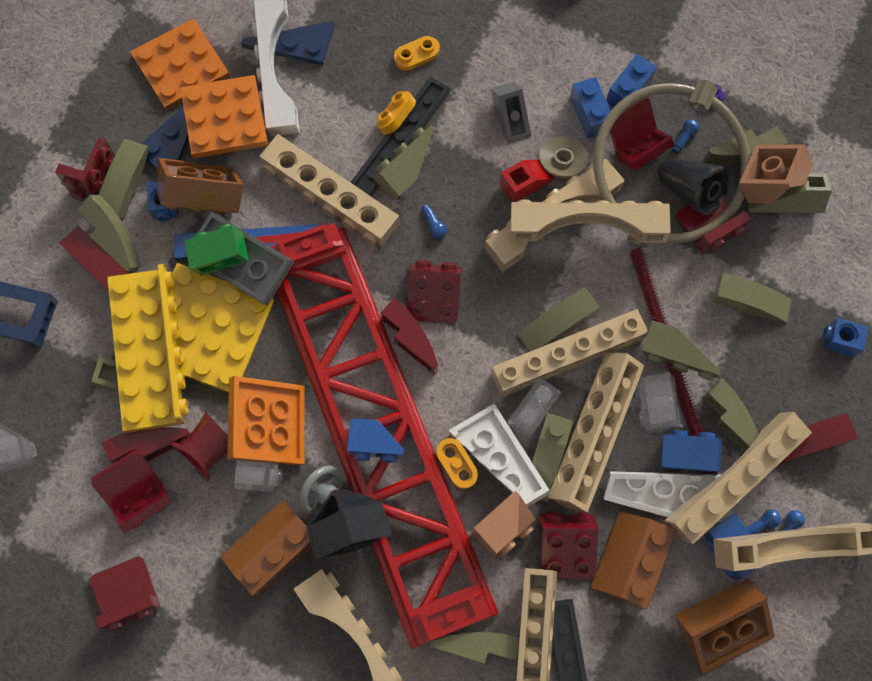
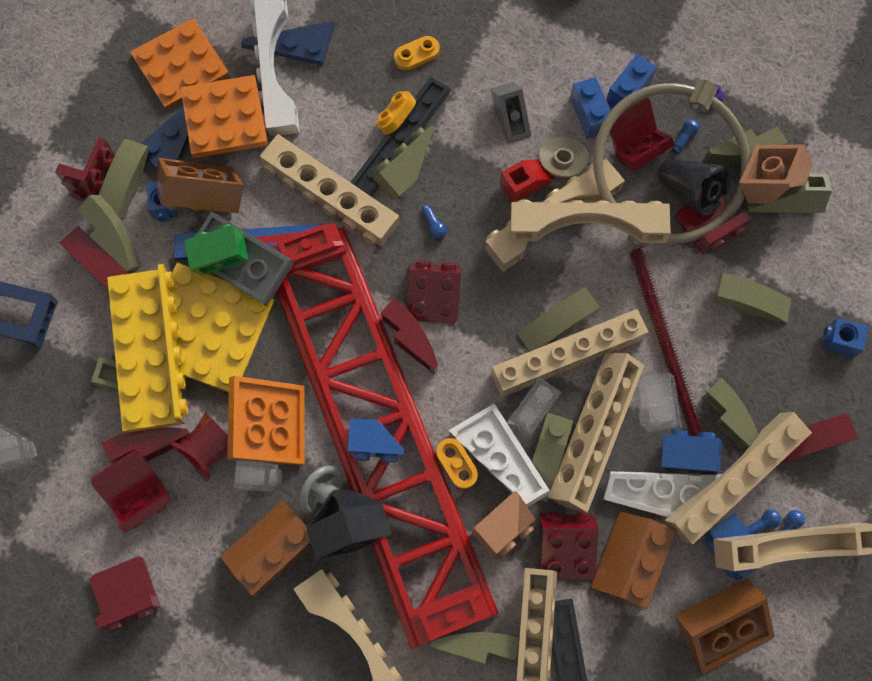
(672, 346): olive slope -> none

